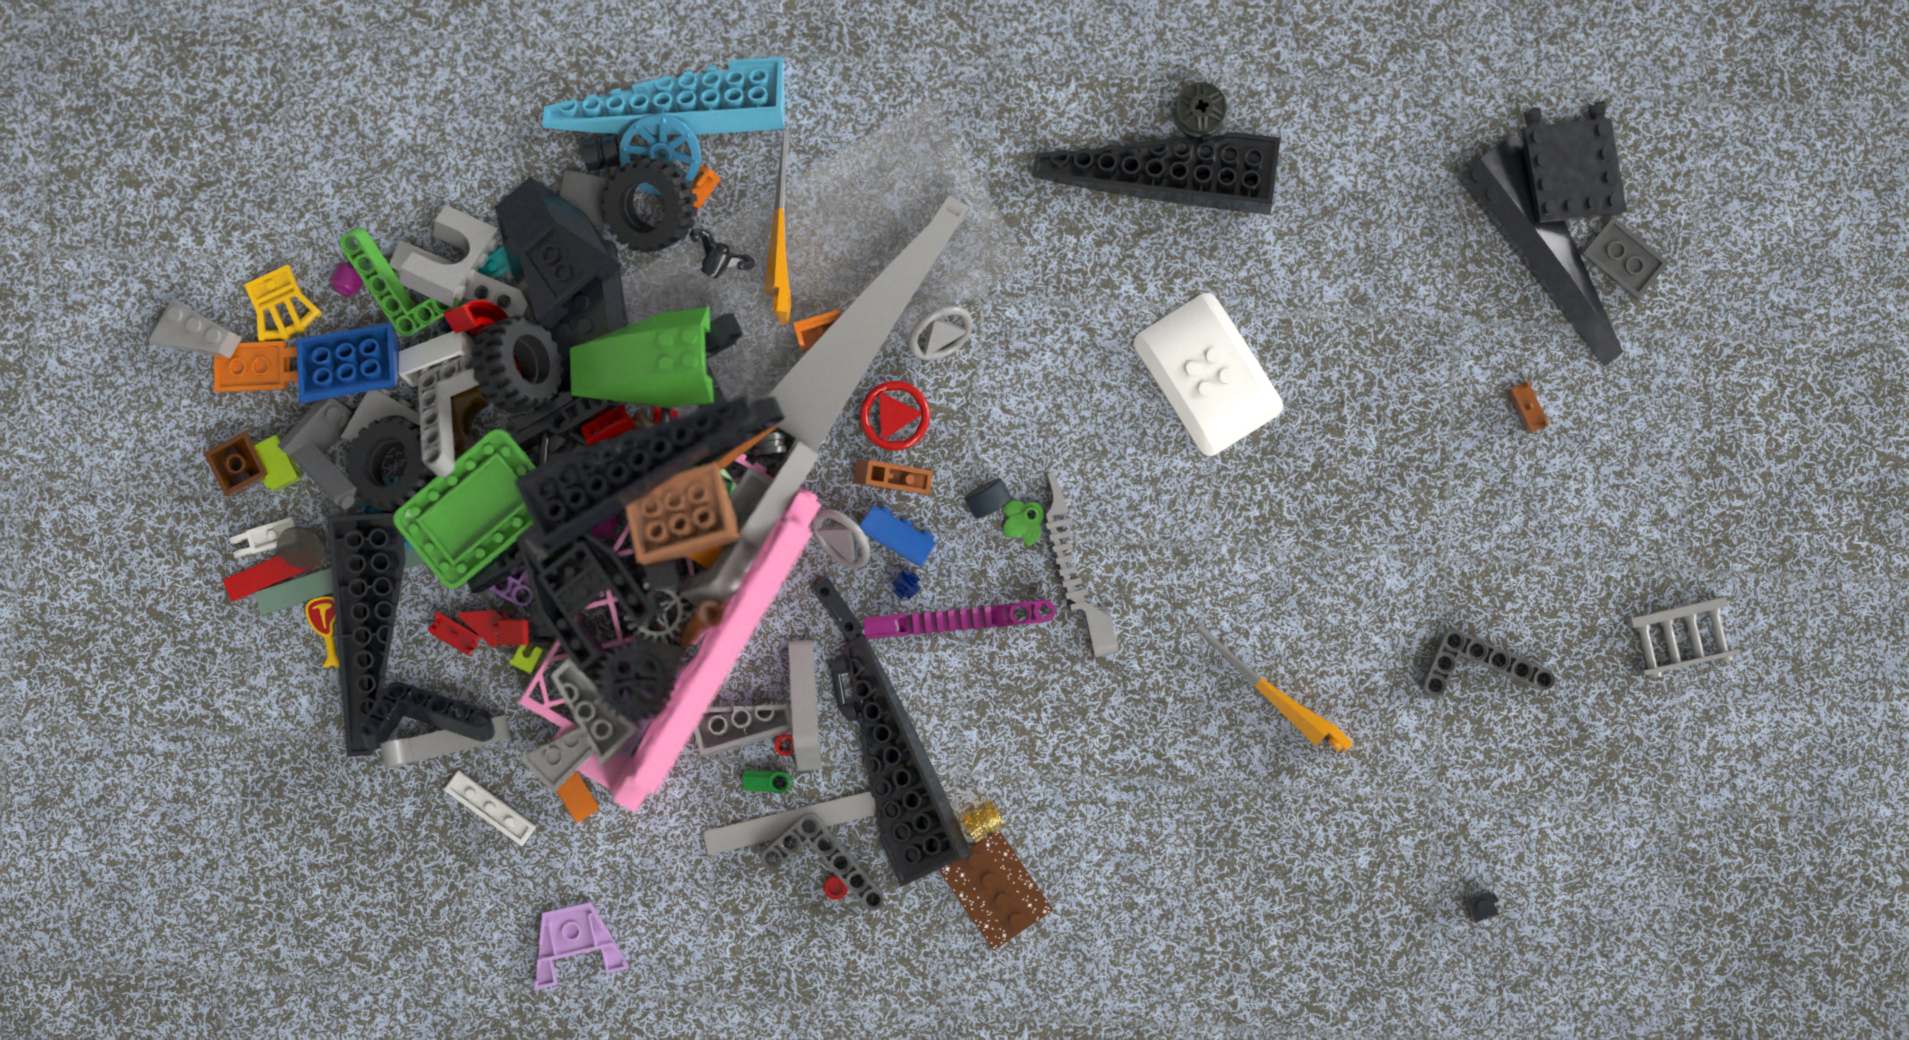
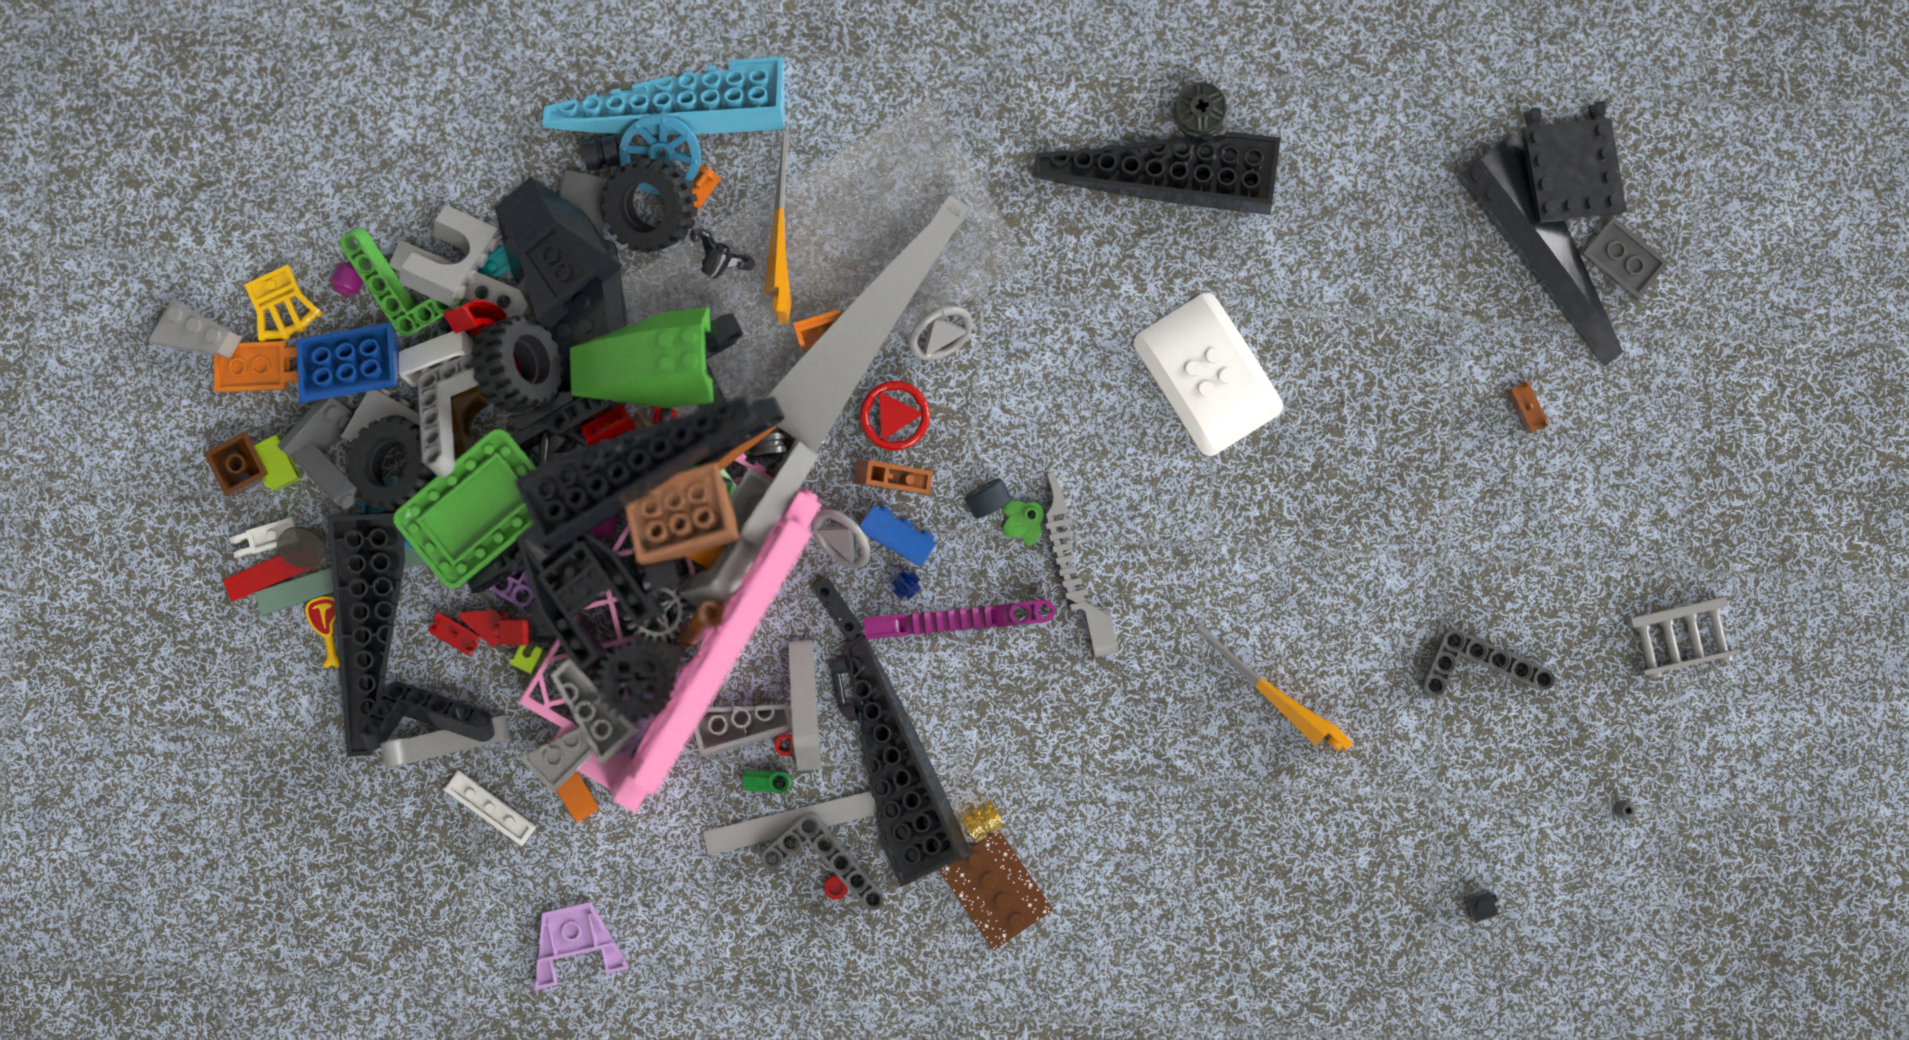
(1620, 807): none -> dark grey hose

